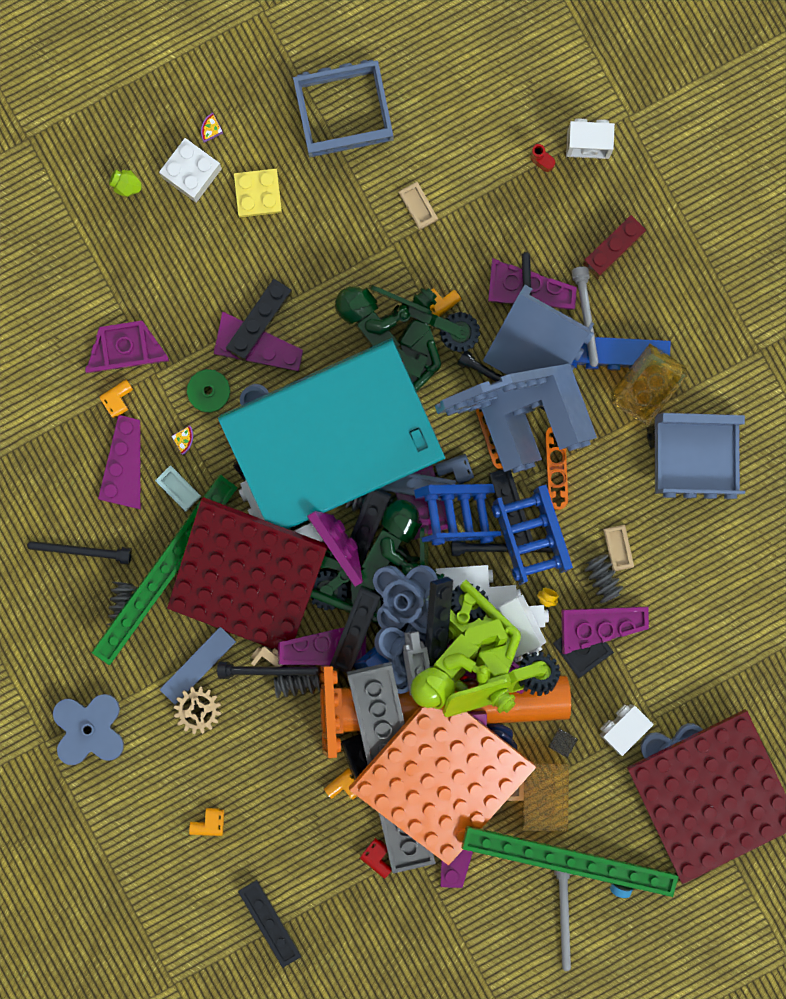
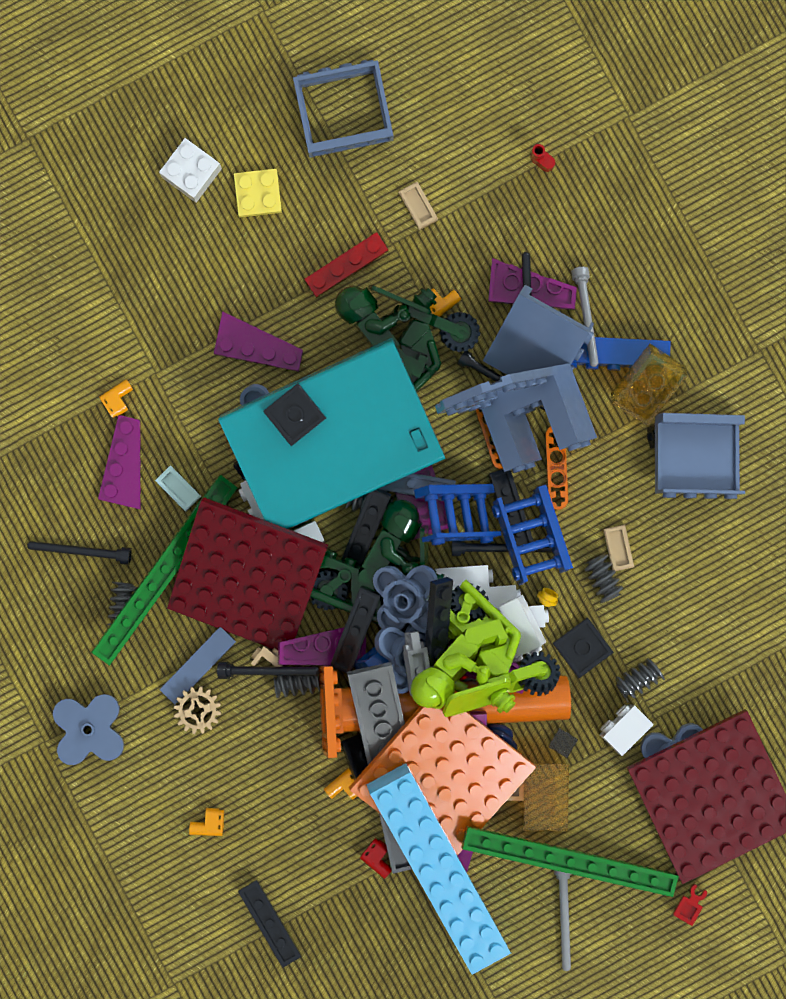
(124, 347): magenta wing -> none
(125, 183): lime rock -> none
(184, 439): tile -> none
(210, 128): tile -> none
(213, 401): green plate -> none
(258, 320): black plate -> none
(294, 414): none -> black tile
(339, 543): magenta wing -> none
(346, 265): none -> red plate
(438, 868): none -> medium azure brick
(456, 466): sand blue piece -> none
(590, 139): white brick -> none
(597, 625): magenta wing -> none
(614, 247): dark red brick -> none
(621, 891): dark azure tile -> none
(638, 679): none -> dark grey piece
(688, 908): none -> red plate

